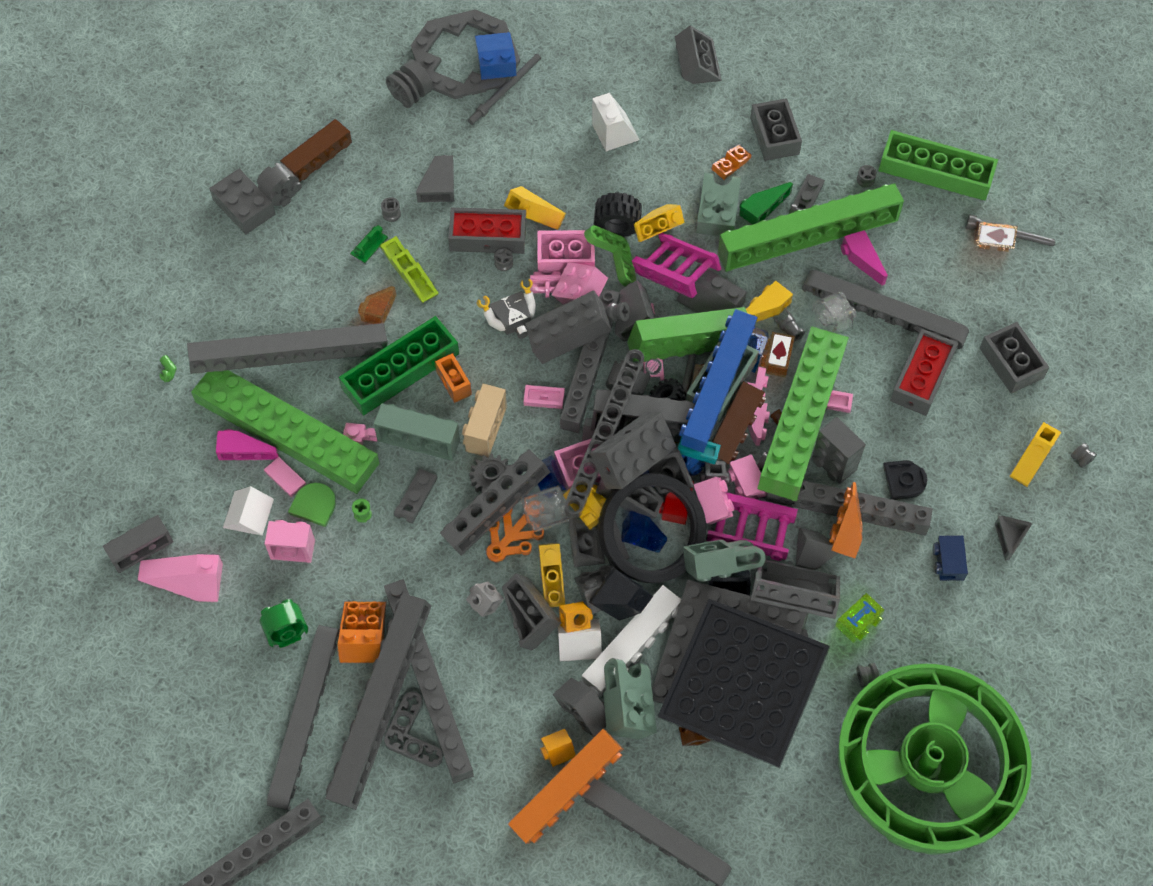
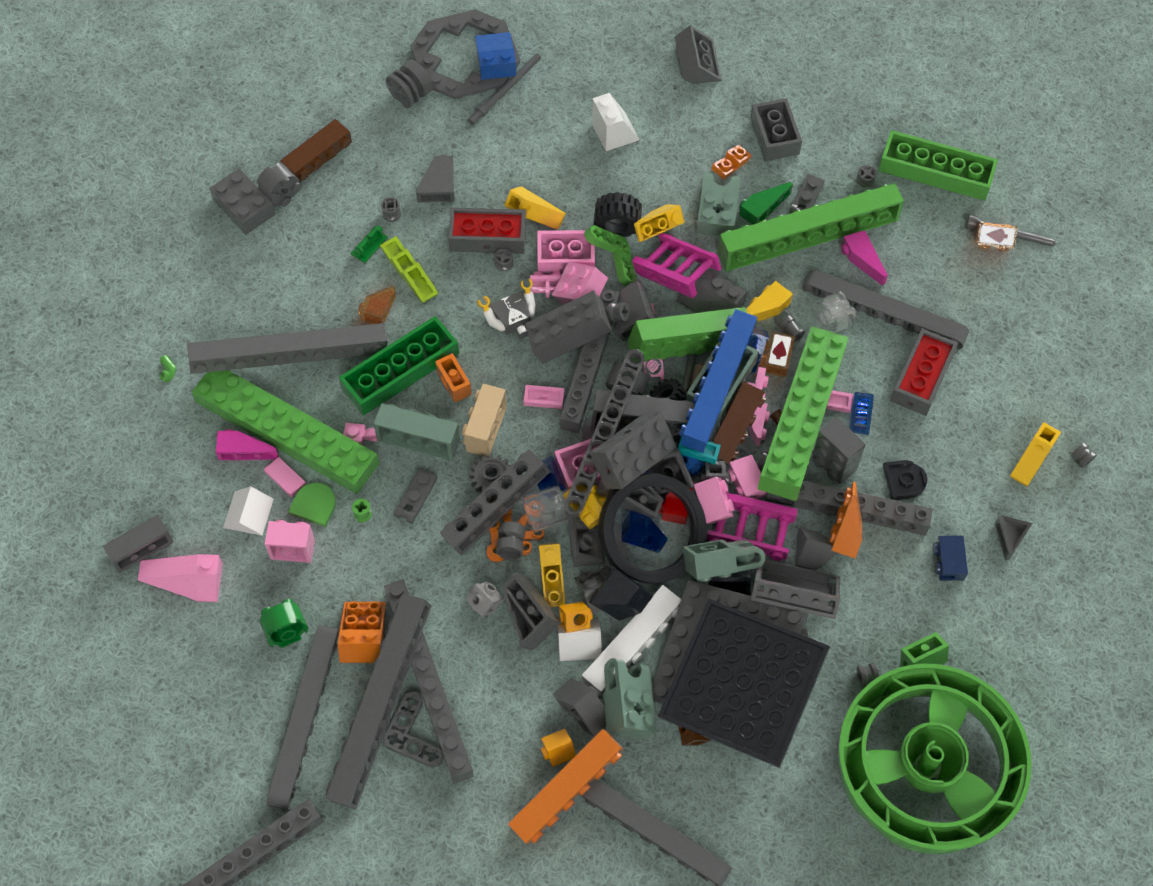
(510, 540): none -> dark grey wheel
(860, 618): clear neon green brick -> none
(862, 401): none -> clear blue slope
(927, 650): none -> bright green brick
(1014, 357): dark grey brick -> none

